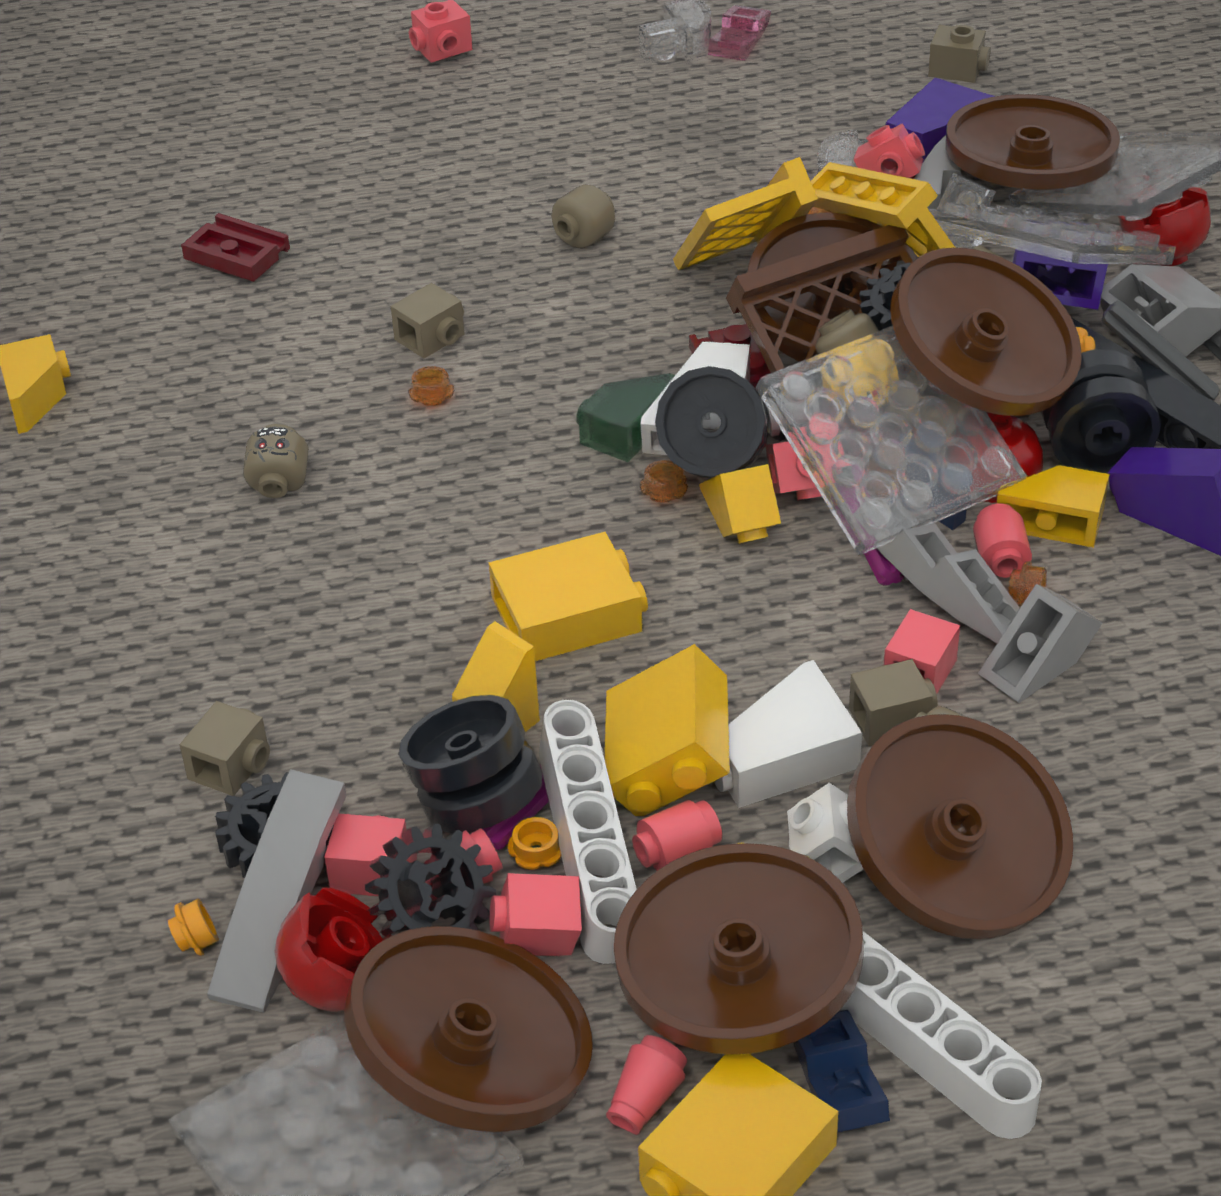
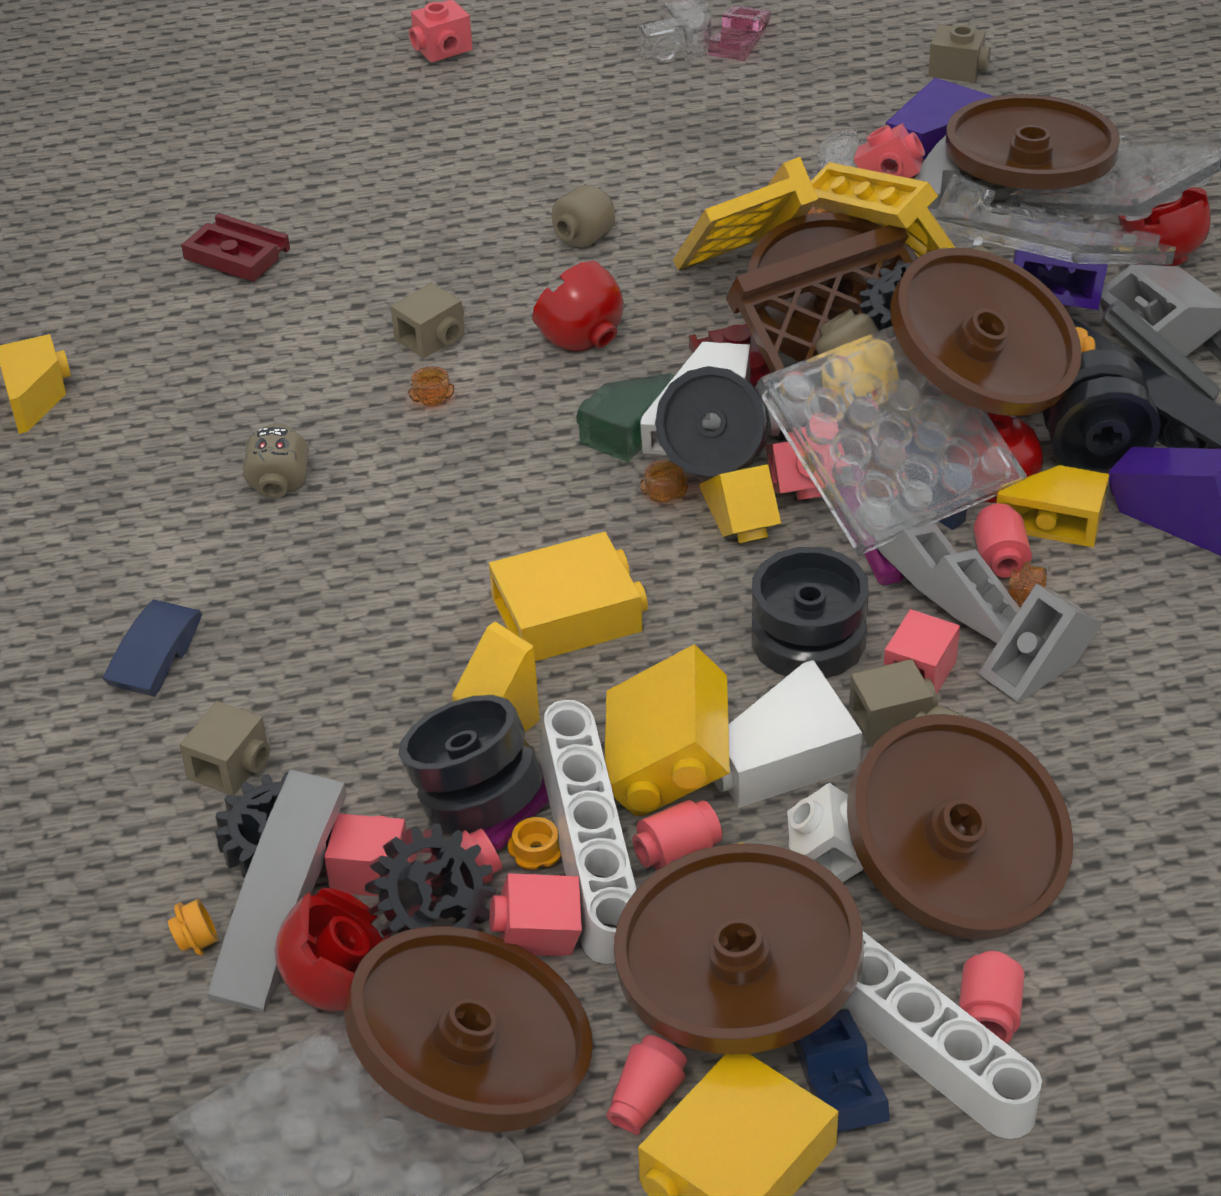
(150, 647): none -> dark blue slope
(582, 309): none -> red cylinder
(809, 609): none -> black wheel
(993, 992): none -> coral brick

